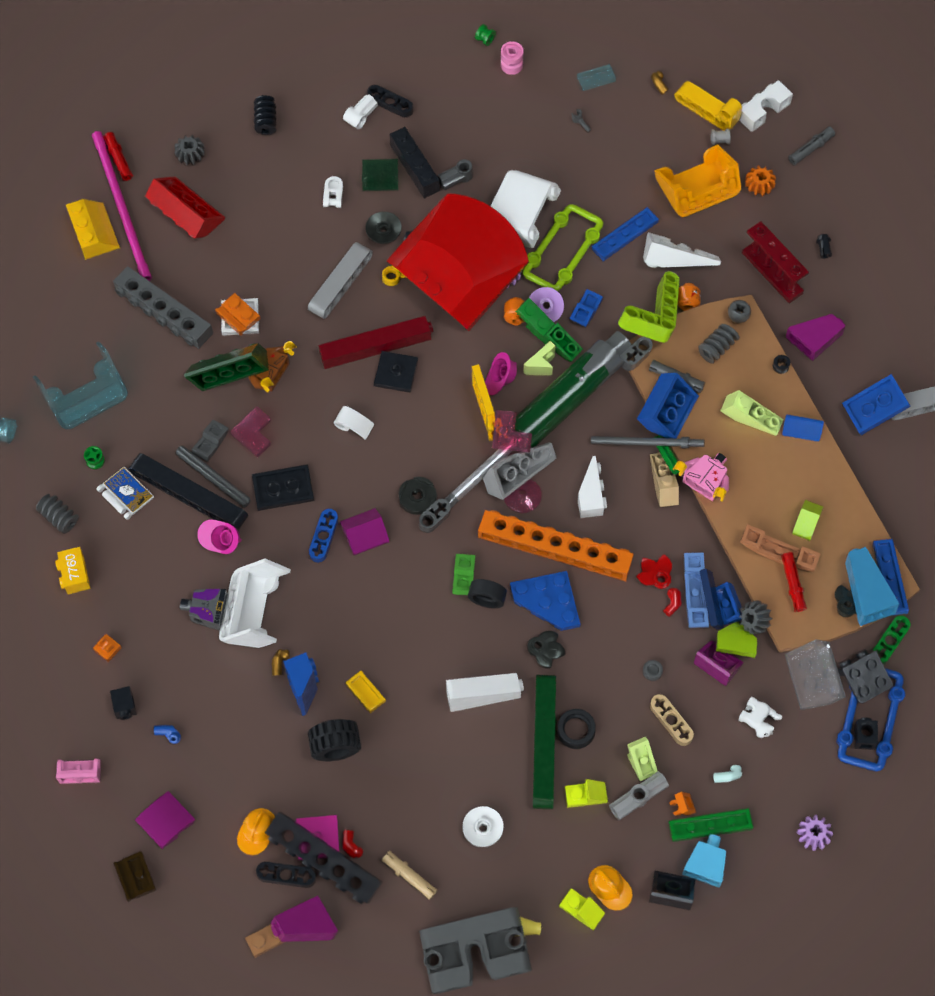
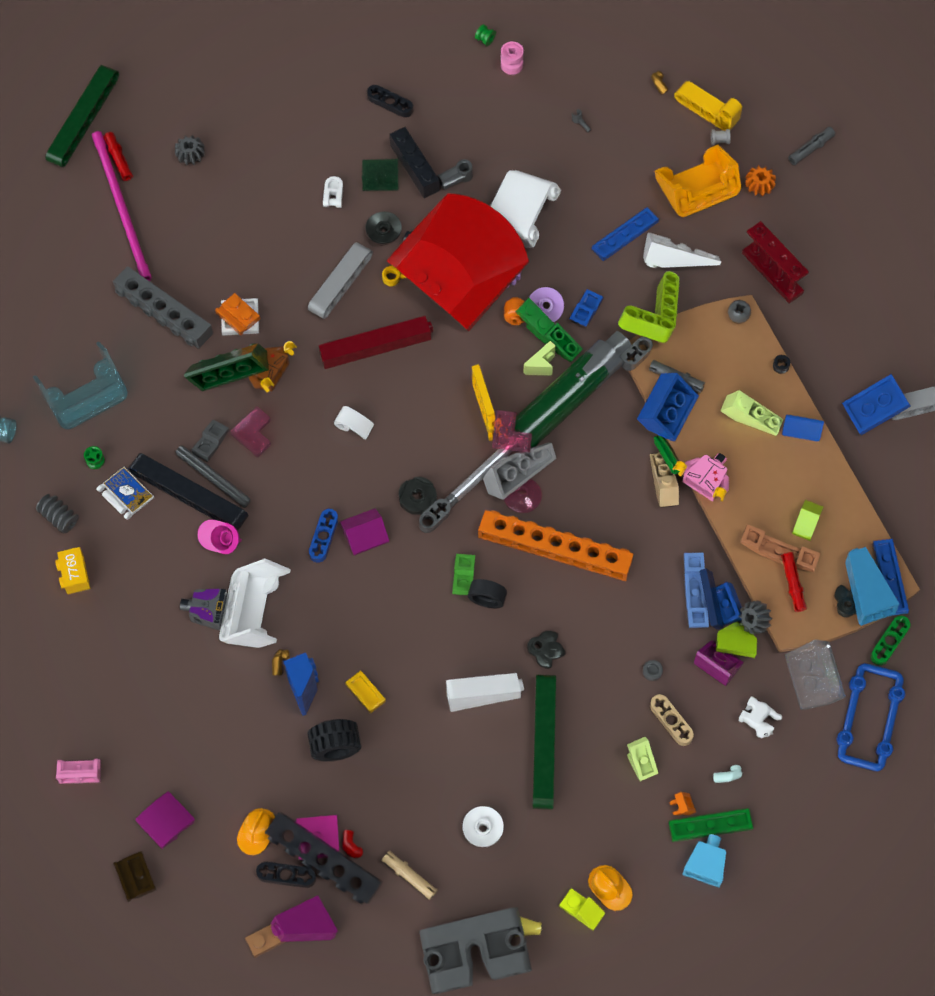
(82, 116): none -> dark green beam
(92, 227): yellow slope -> none
(107, 647): orange tile -> none
(123, 703): black brick -> none
(169, 731): blue arm -> none
(184, 206): red slope -> none
(265, 115): black piece -> none
(282, 487): black tile -> none
(358, 115): white piece -> none
(396, 371): black plate -> none
(501, 373): dark pink piece -> none
(548, 599): blue plate -> none
(560, 221): lime bar -> none
(581, 714): black tyre -> none
(586, 794): neon yellow slope -> none
(590, 495): white slope -> none
(597, 79): clear light blue tile -> none
(649, 788): light grey piece -> none
(654, 570): red plate -> none
(672, 890): black slope -> none
(675, 601): red arm -> none
(684, 442): dark grey bar -> none
(689, 296): orange head -> none
(718, 343): dark grey piece -> none
(774, 96): white arch -> none
(816, 334): magenta slope -> none
(820, 827): lavender gear -> none
(824, 246): black pin -> none
(862, 741): black brick -> none
(865, 675): black bracket -> none

